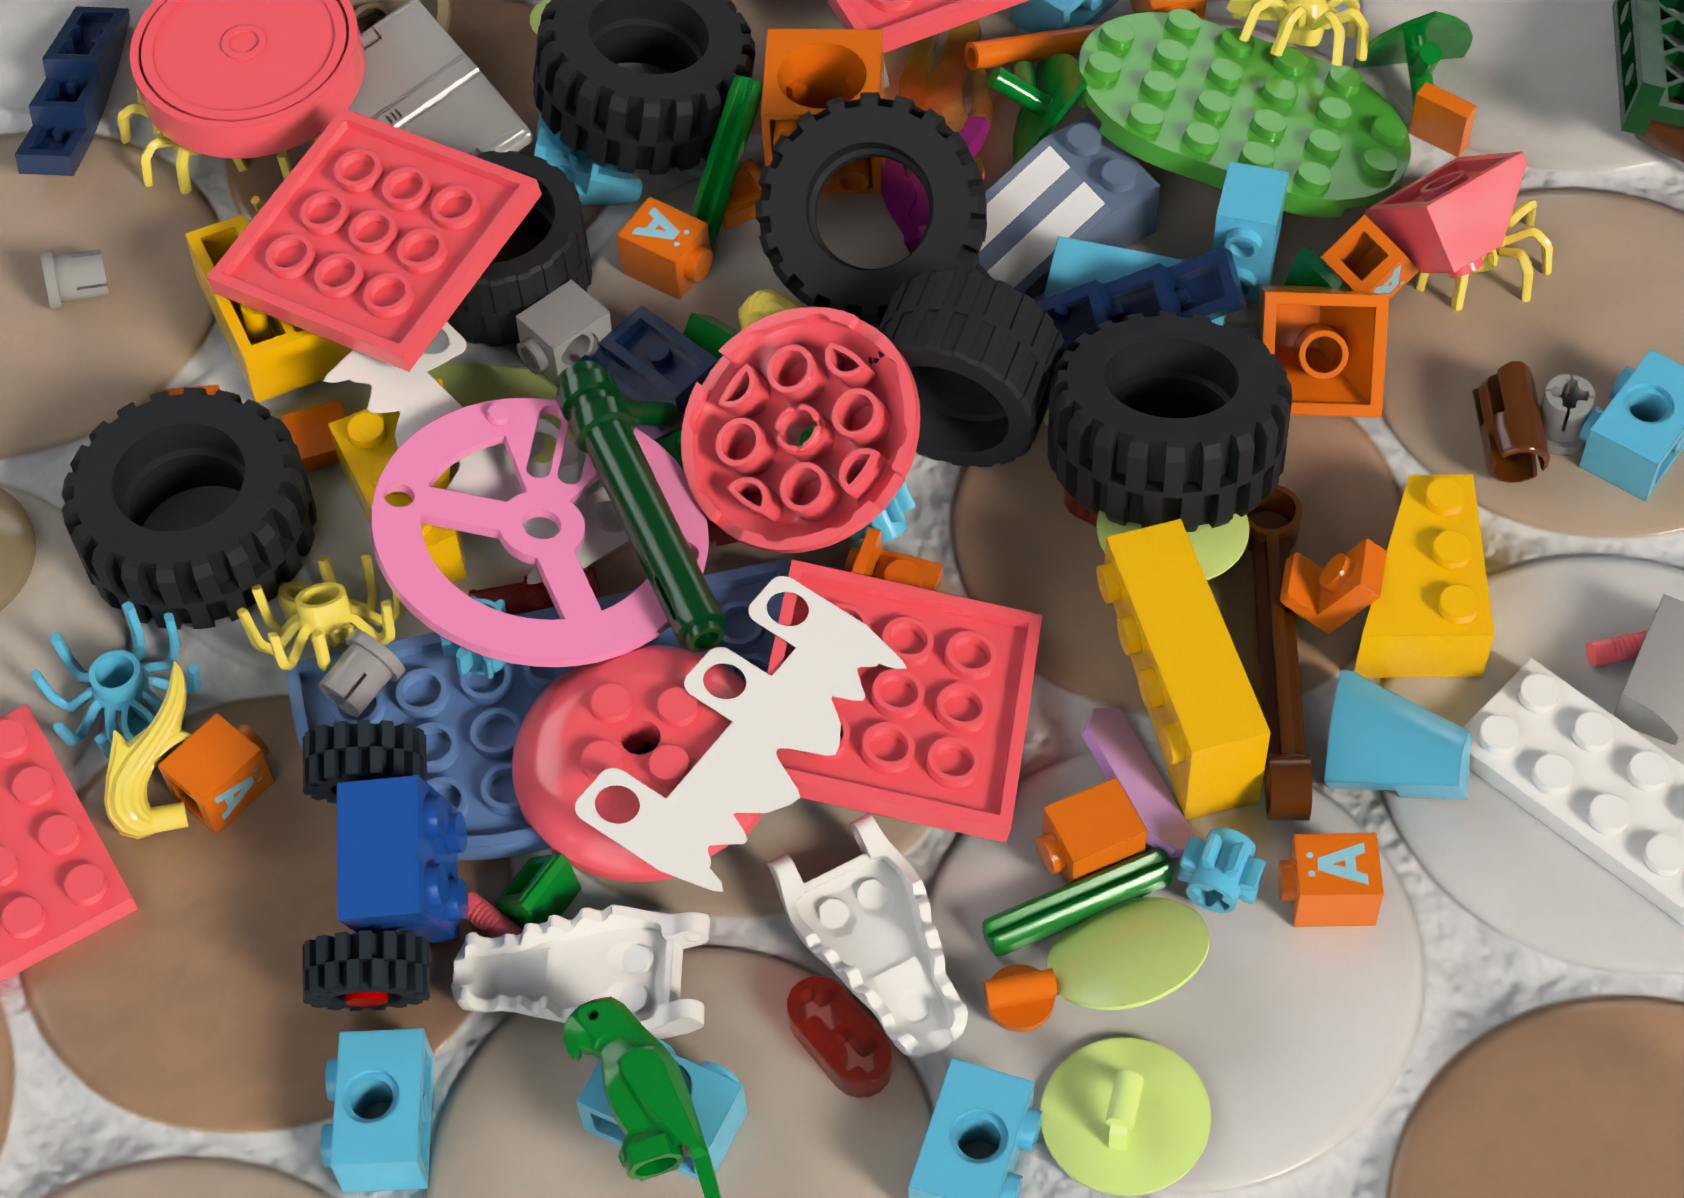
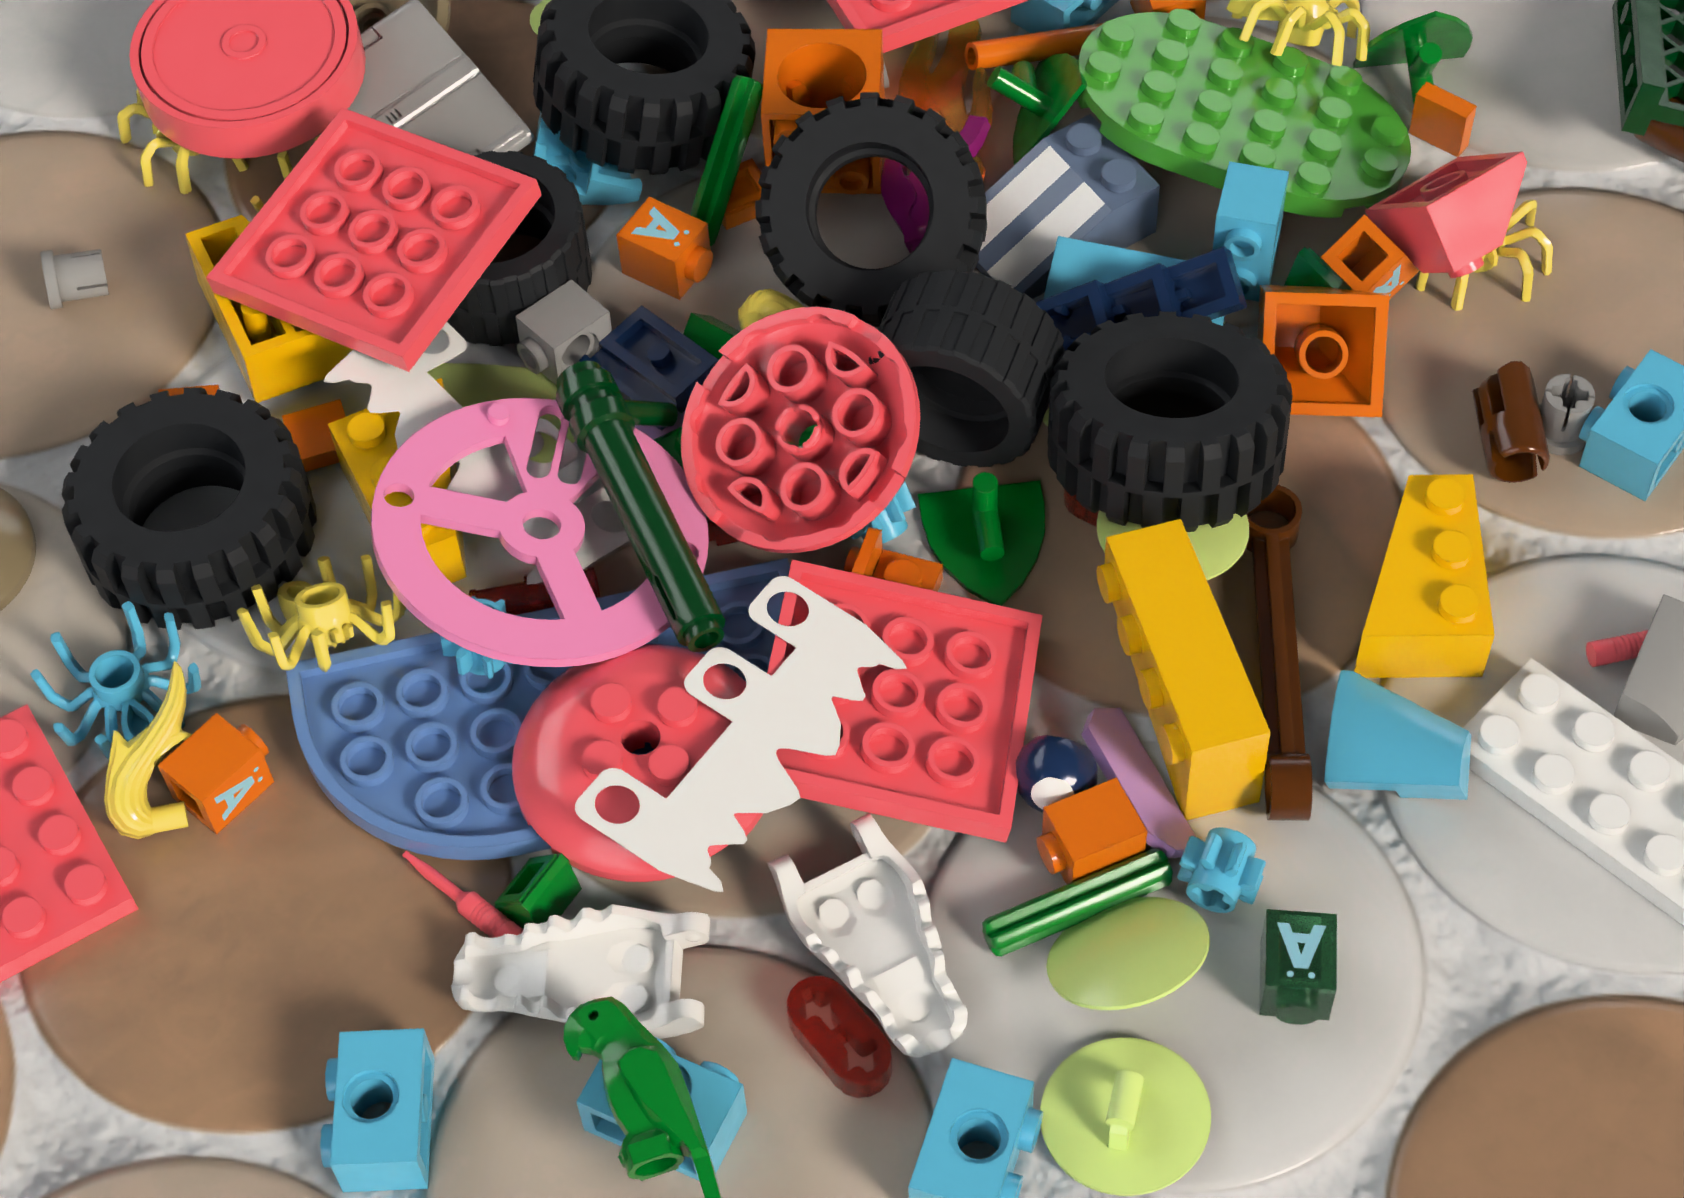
(76, 90): dark blue slope -> none
(360, 673): light grey bush -> none
(392, 866): brick -> none
(986, 534): none -> green shield
(1020, 997): orange plate -> none
(1053, 770): none -> dark blue piece
(1298, 966): none -> clear green brick
(1332, 879): orange brick -> none
(1339, 590): orange bracket -> none

